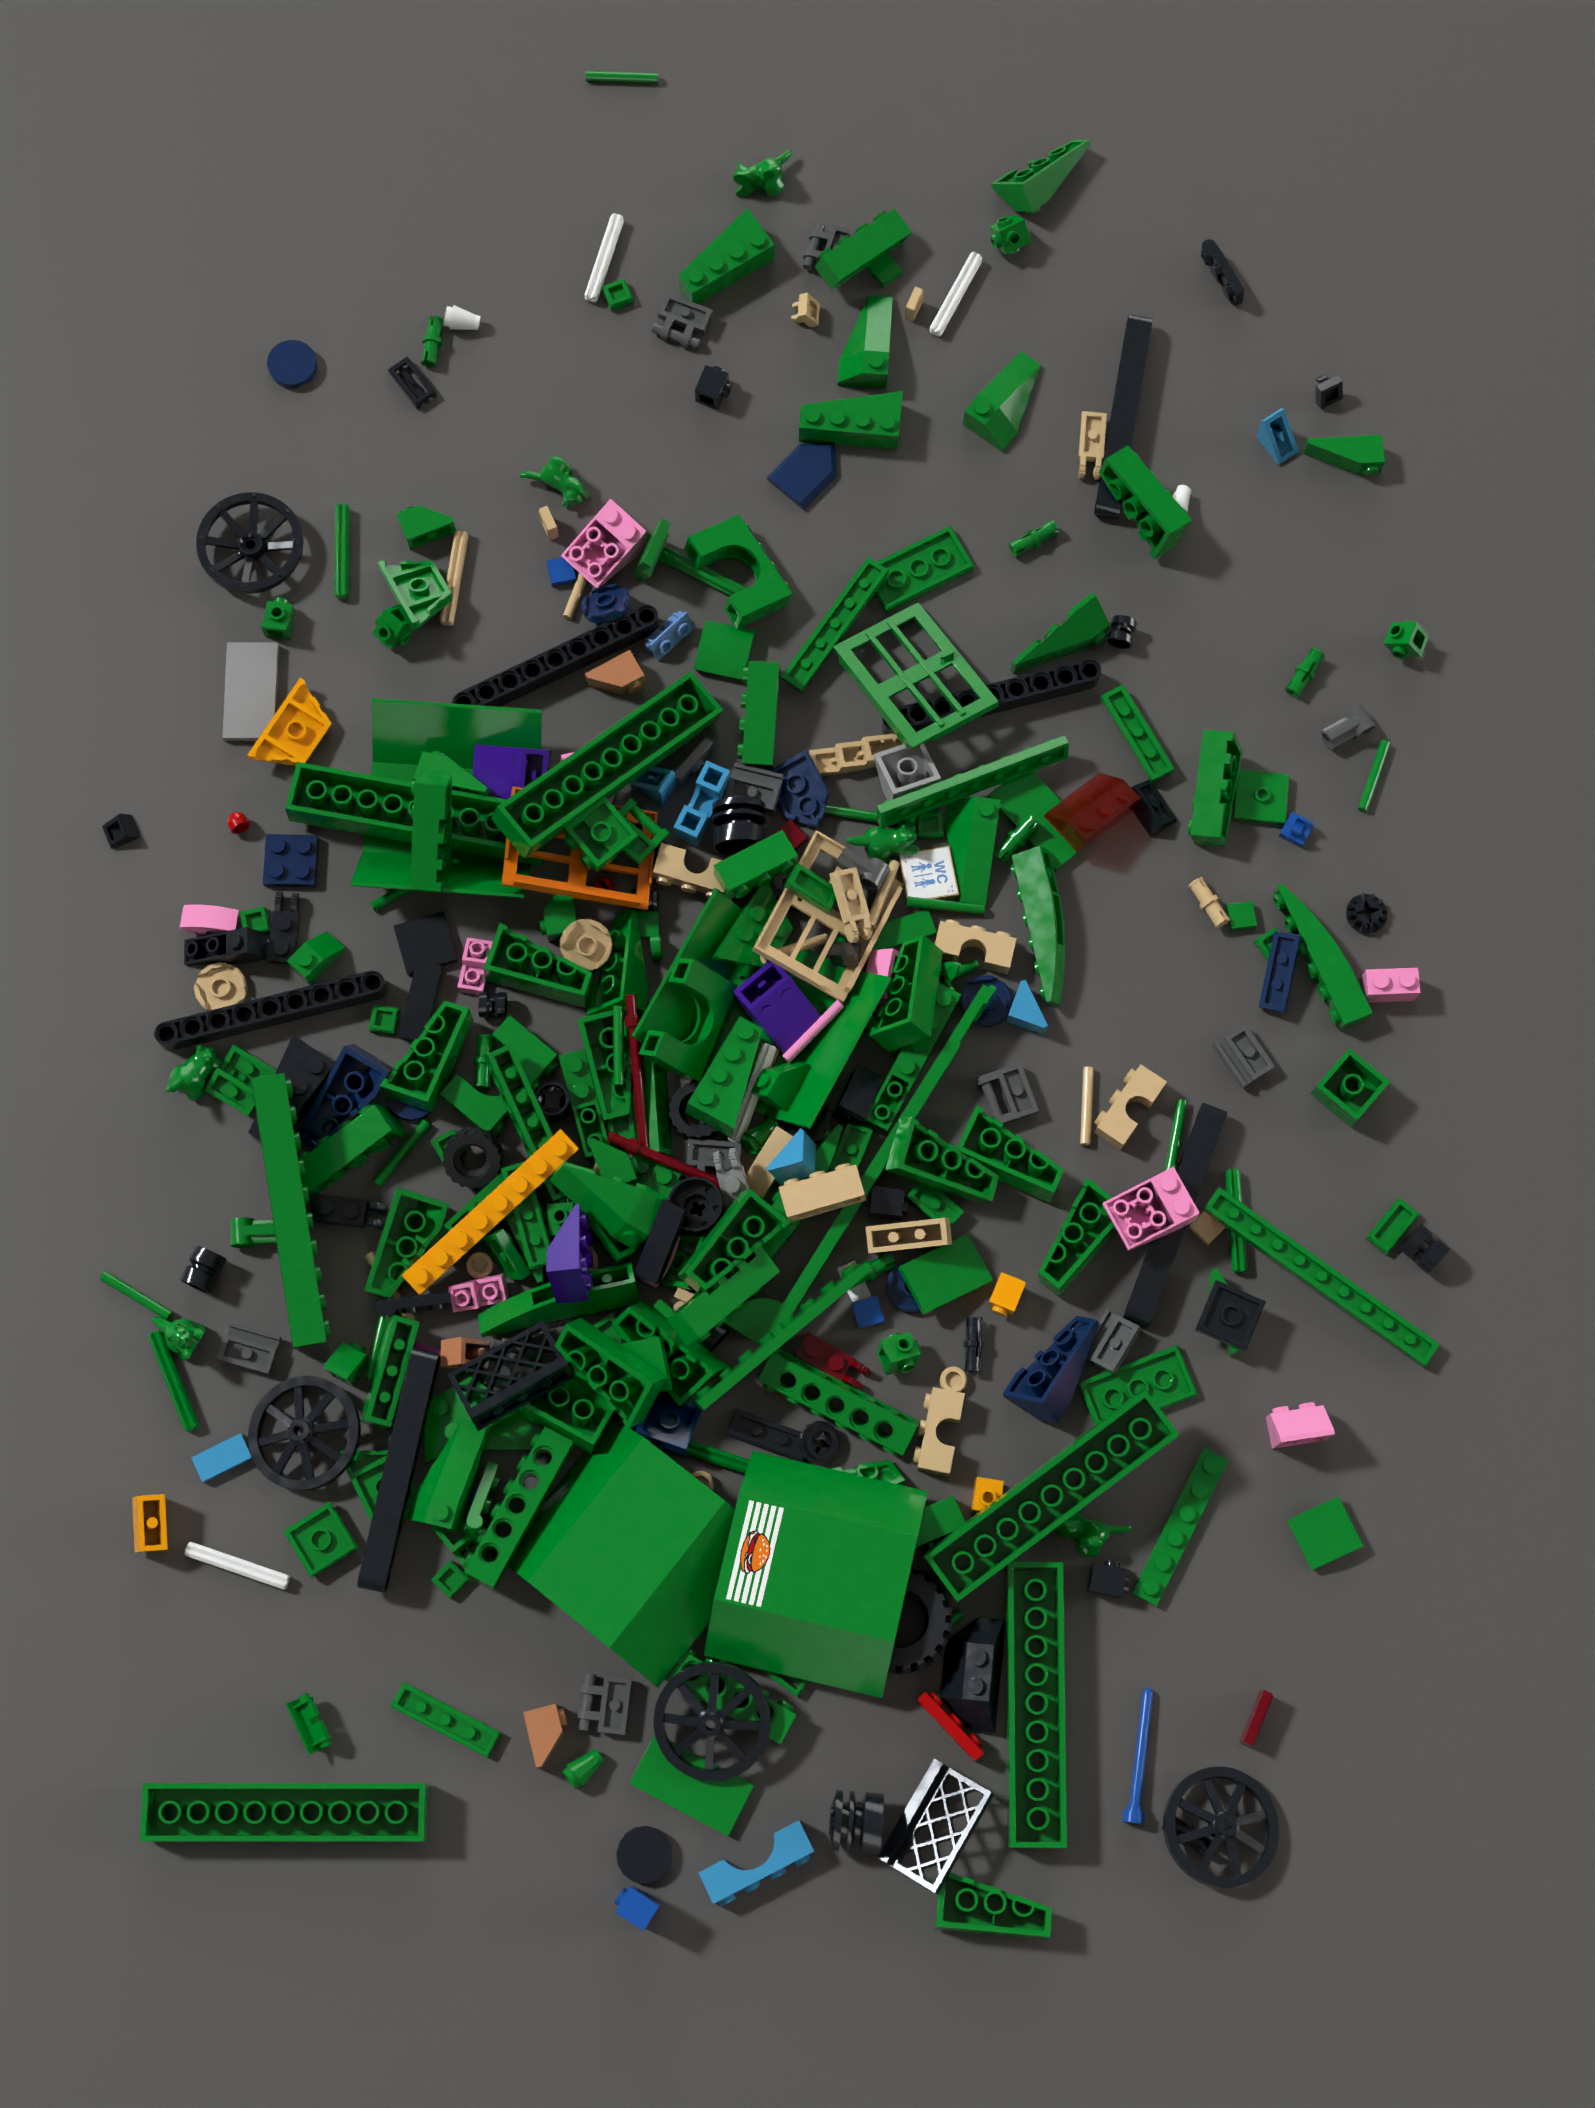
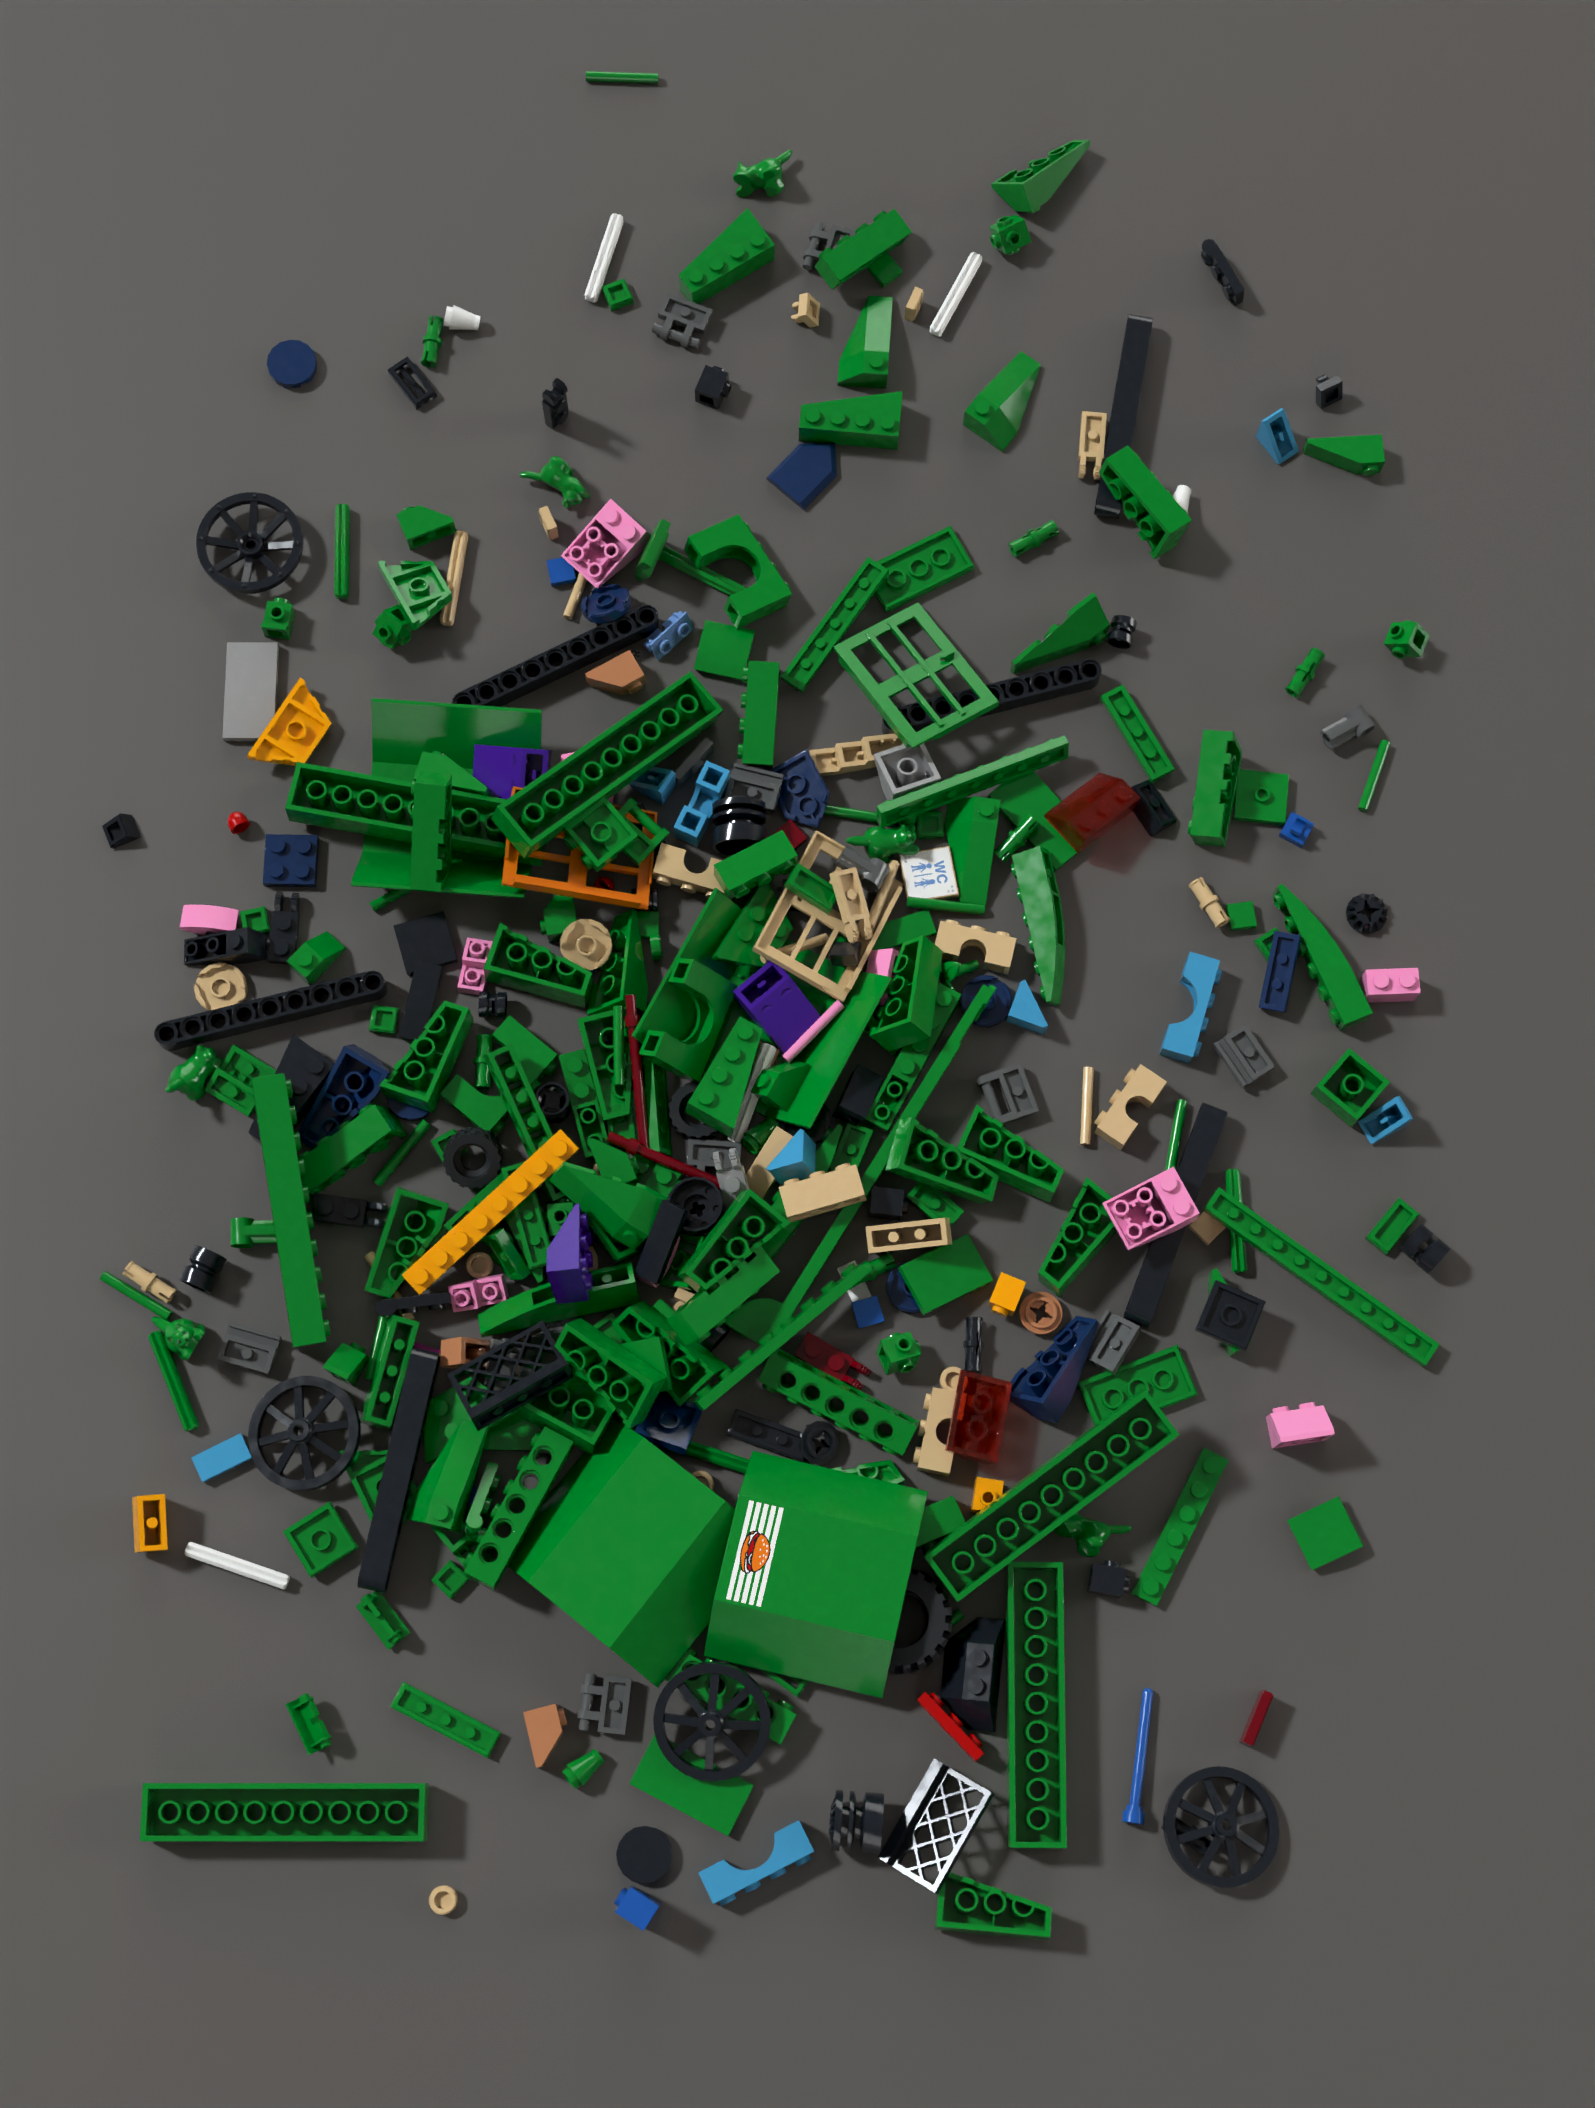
(149, 1282): none -> tan pin
(382, 1619): none -> green hinge
(443, 1899): none -> tan tile
(555, 404): none -> black hinge
(978, 1417): none -> clear red slope
(1052, 1309): none -> nougat gear
(1182, 1037): none -> dark azure arch
(1385, 1120): none -> dark azure slope

